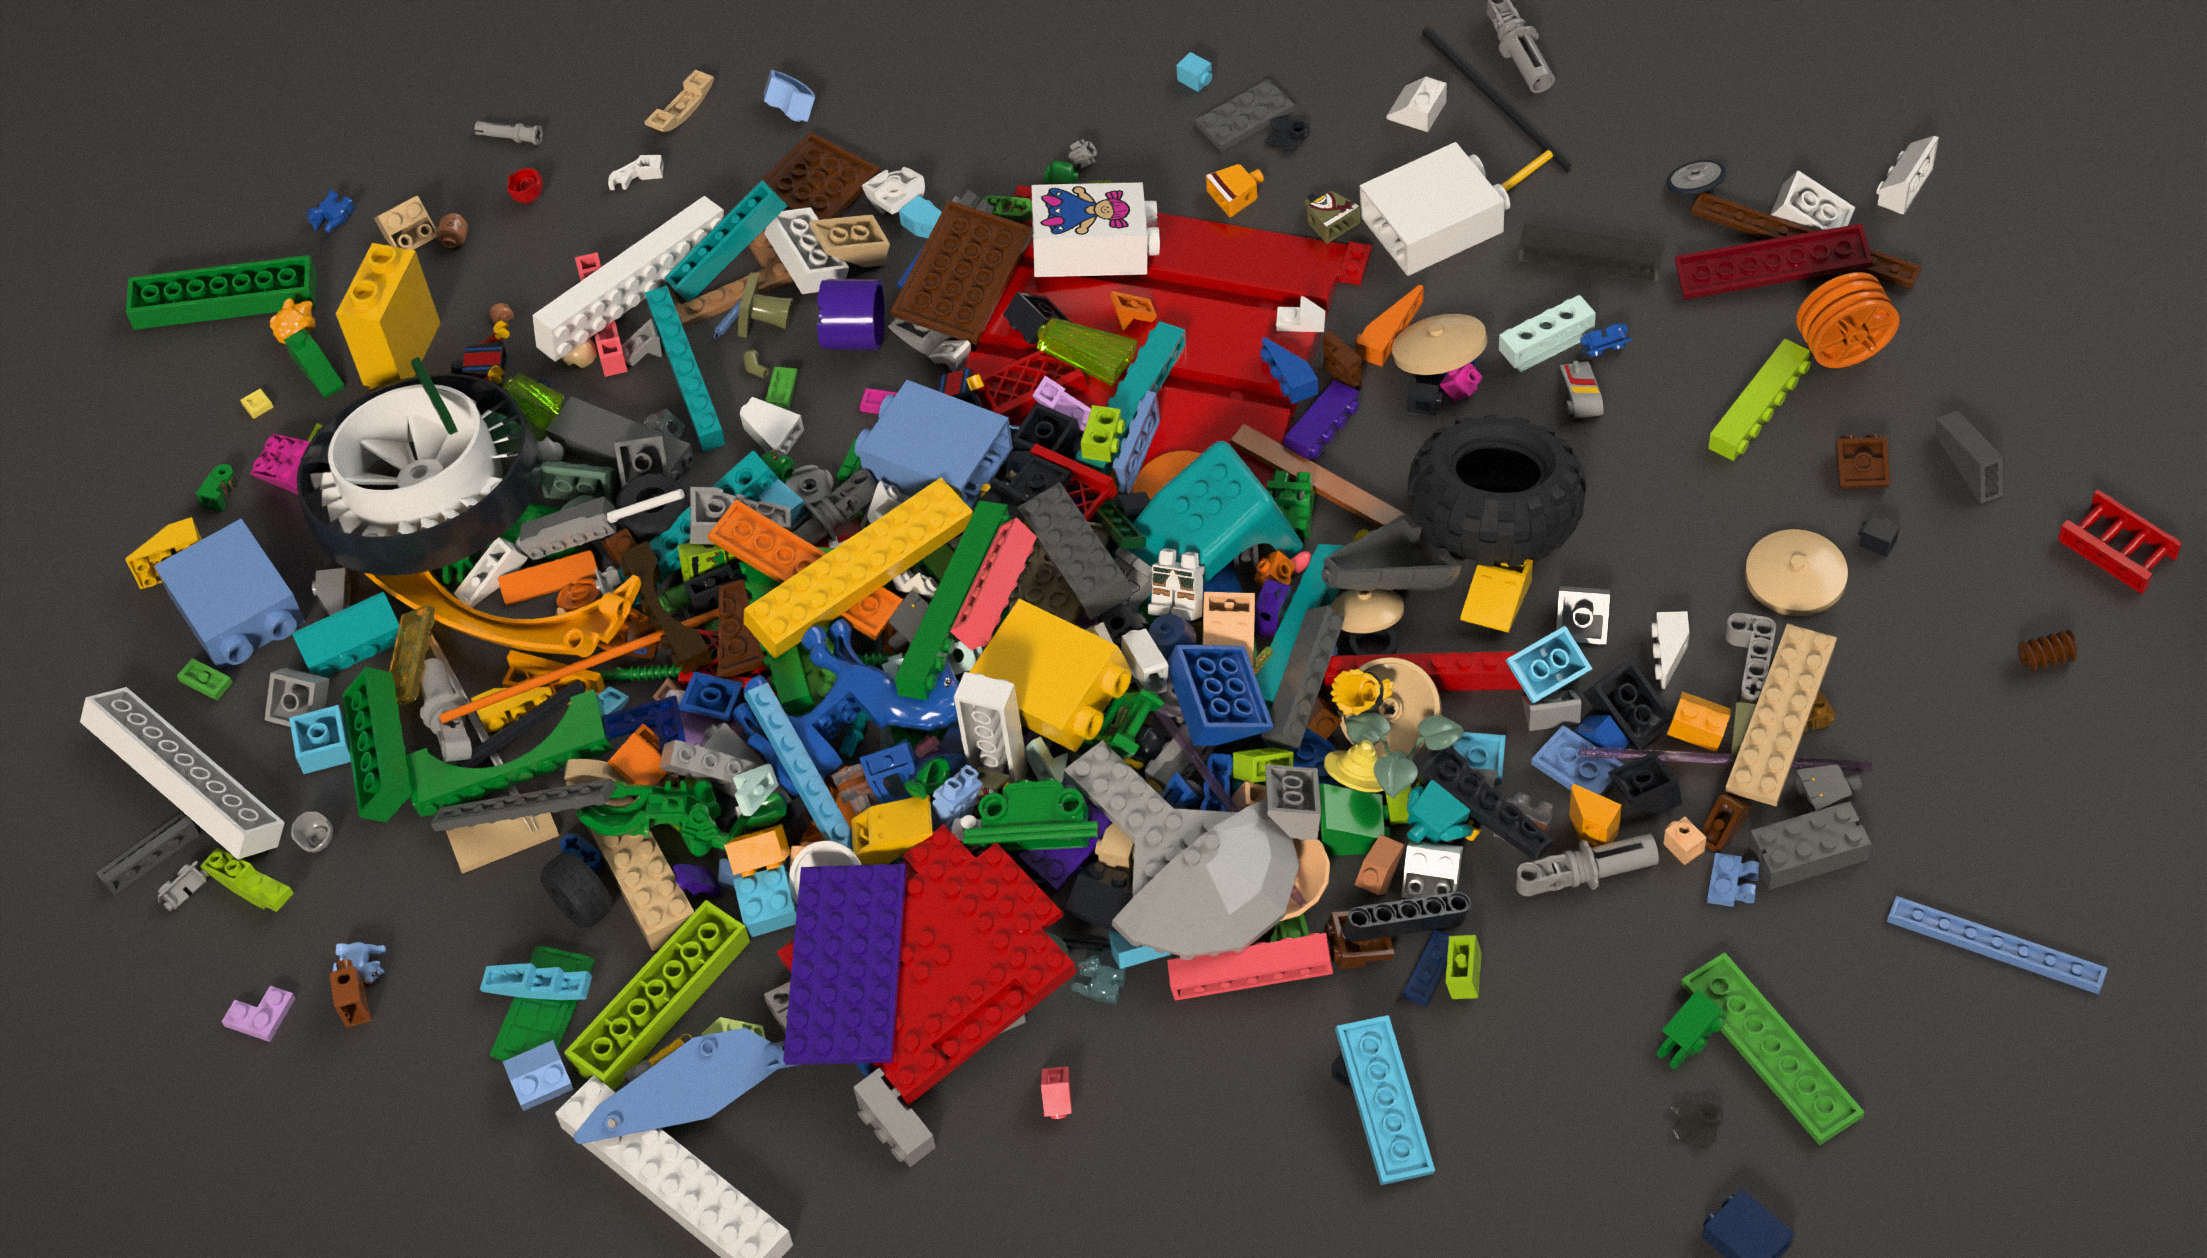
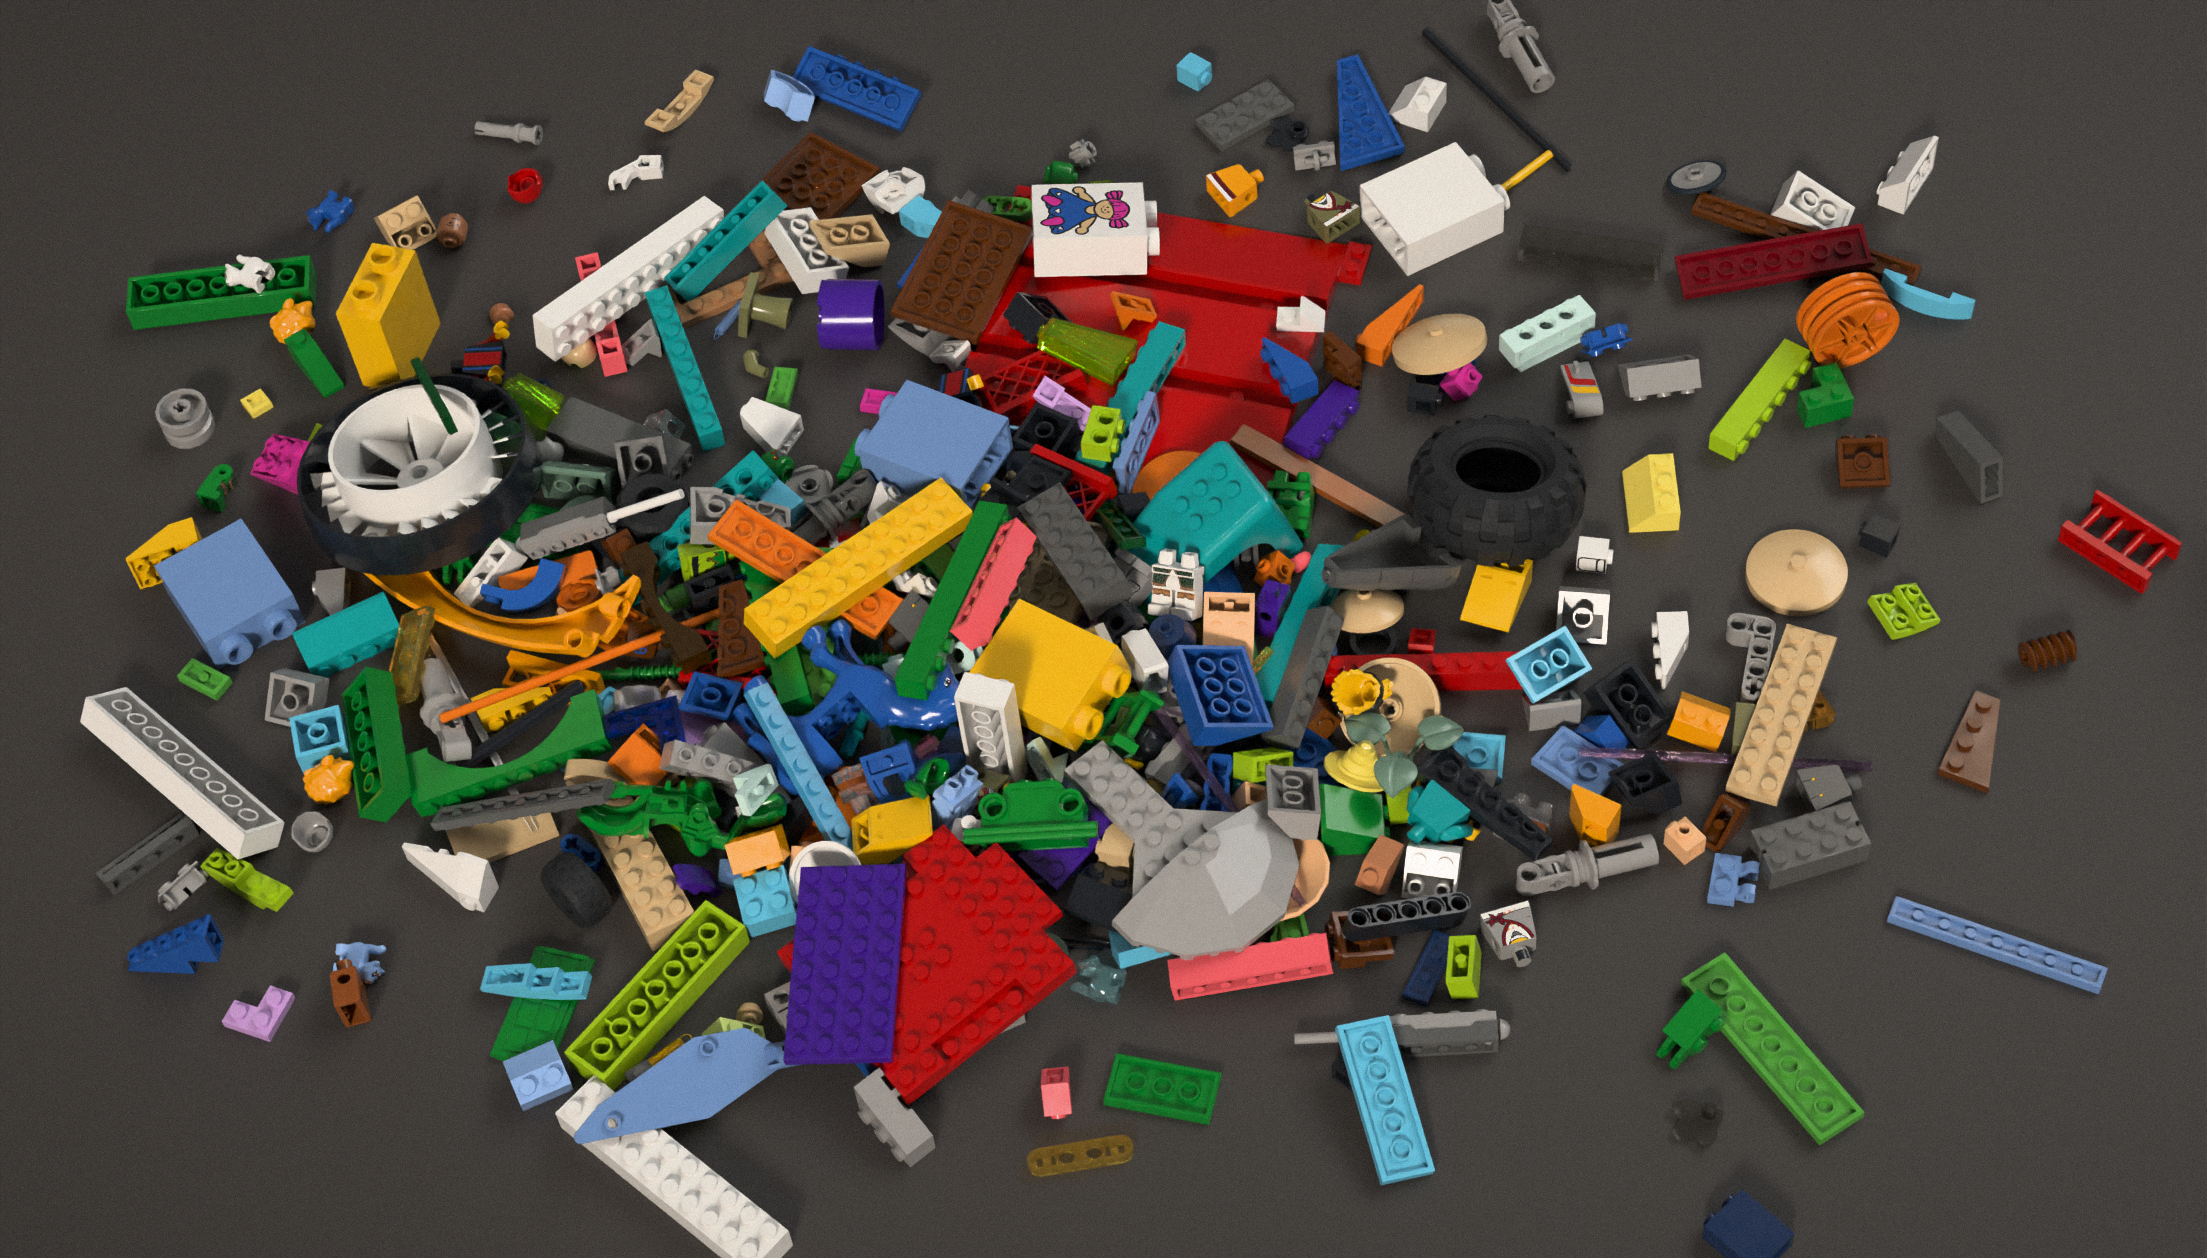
(179, 949): none -> blue slope
(185, 418): none -> light grey wheel
(250, 274): none -> white animal
(329, 780): none -> light orange animal
(461, 876): none -> white wedge
(533, 596): none -> blue arch
(634, 696): none -> light grey hair
(749, 1013): none -> tan plate
(857, 88): none -> blue plate
(1081, 1160): none -> clear yellow beam
(1162, 1088): none -> green tile
(1314, 155): none -> light grey hips
(1364, 123): none -> blue wing
(1421, 641): none -> red slope
(1436, 1033): none -> piece
(1510, 932): none -> torso
(1593, 555): none -> white brick
(1652, 494): none -> light yellow slope
(1660, 376): none -> light grey slope
(1827, 400): none -> green brick
(1903, 611): none -> lime slope
(1924, 301): none -> medium azure slope
(1972, 748): none -> reddish brown wing

